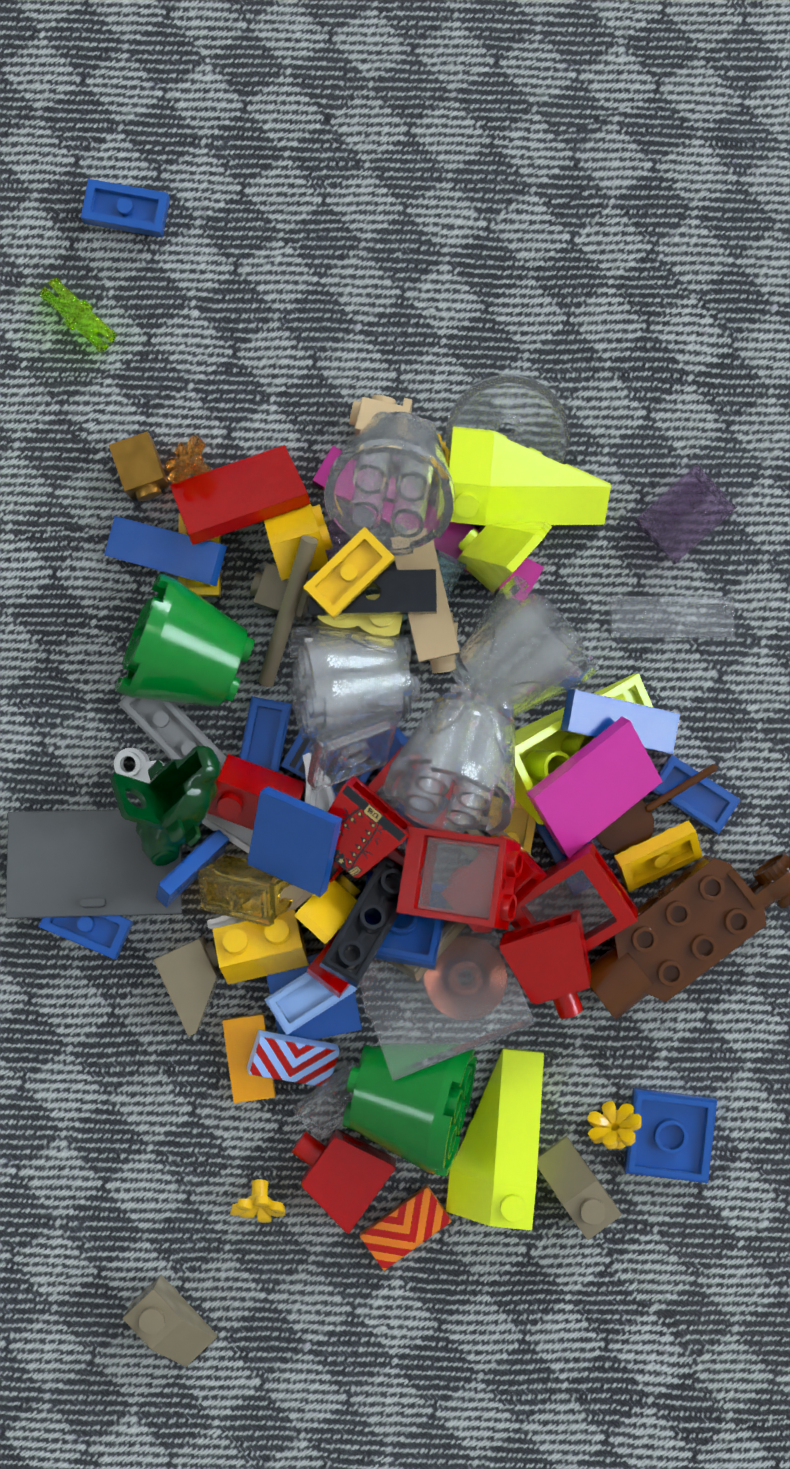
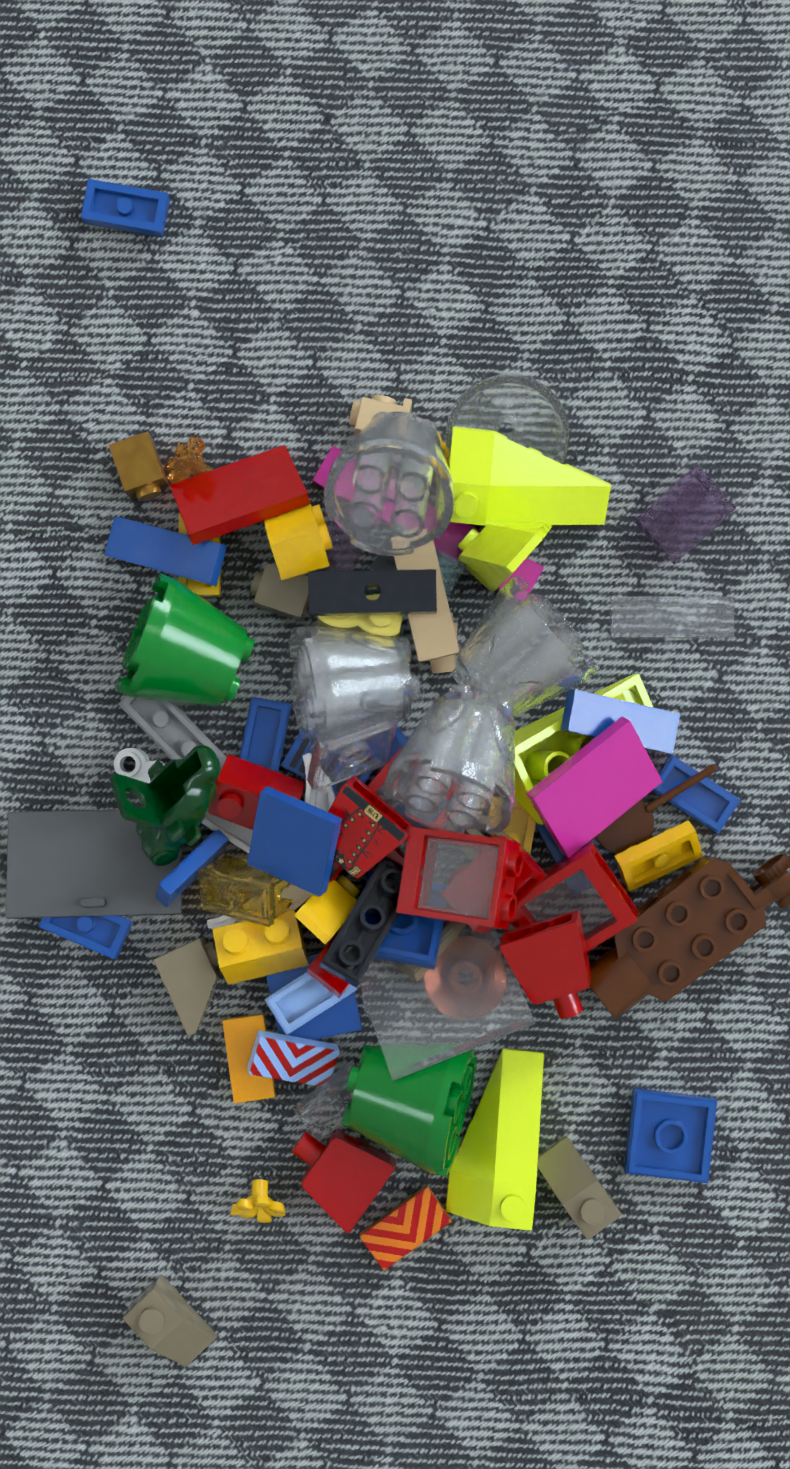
(78, 315): clear neon green pin -> none
(287, 610): dark tan bar -> none
(349, 572): yellow plate -> none
(614, 1126): yellow plant -> none

